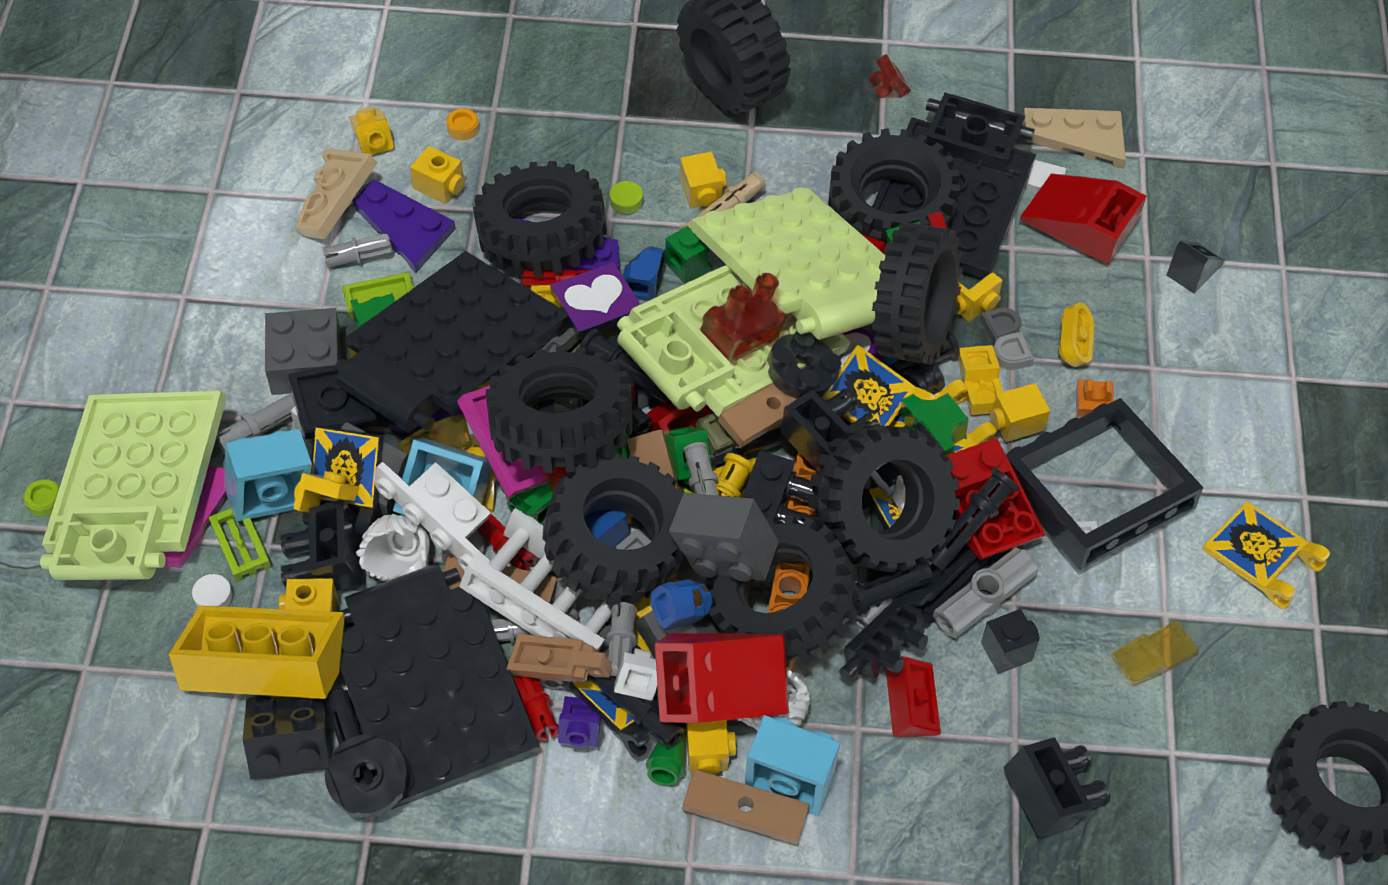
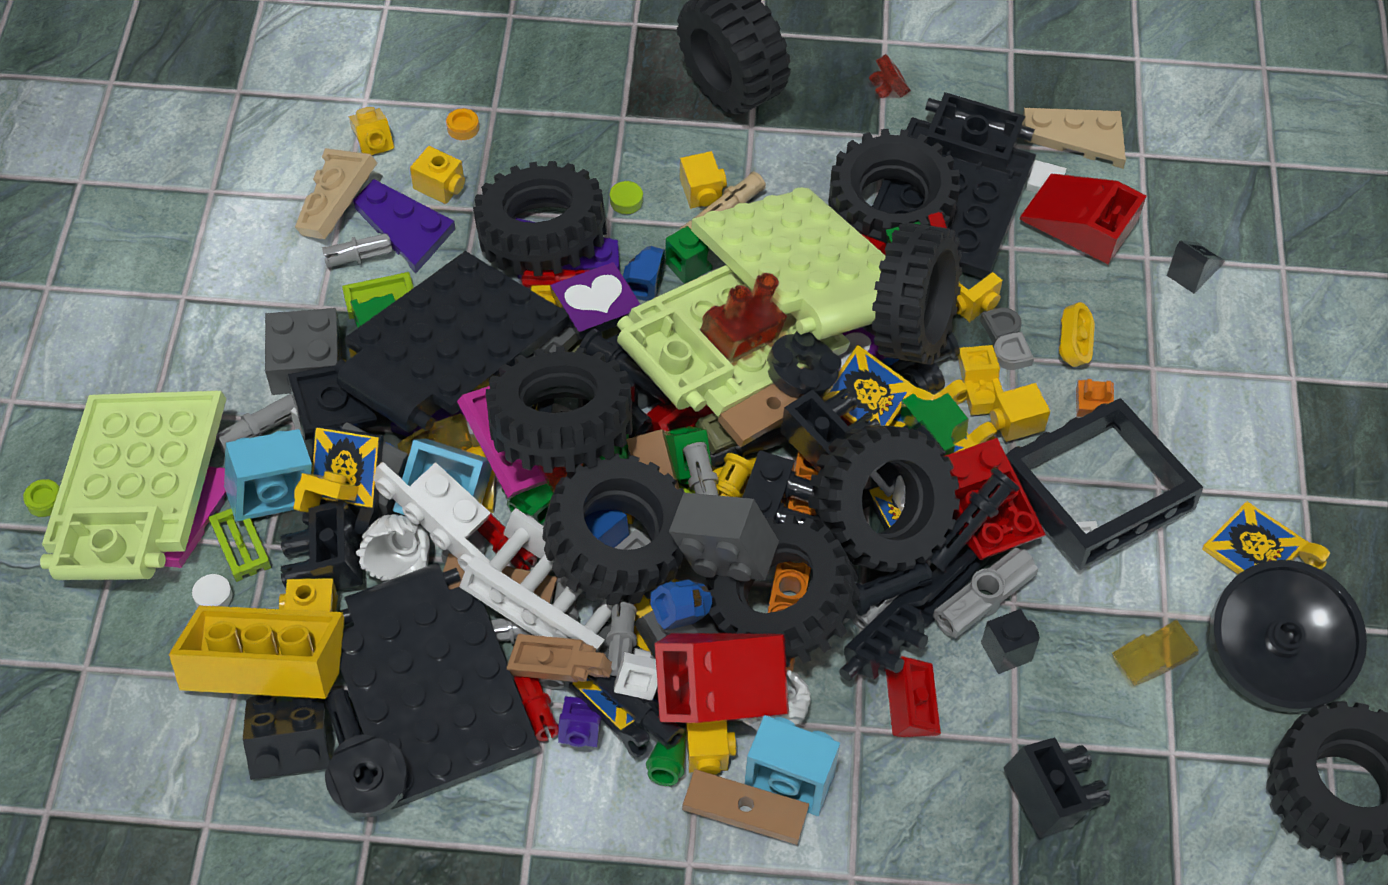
(1288, 636): none -> black dish

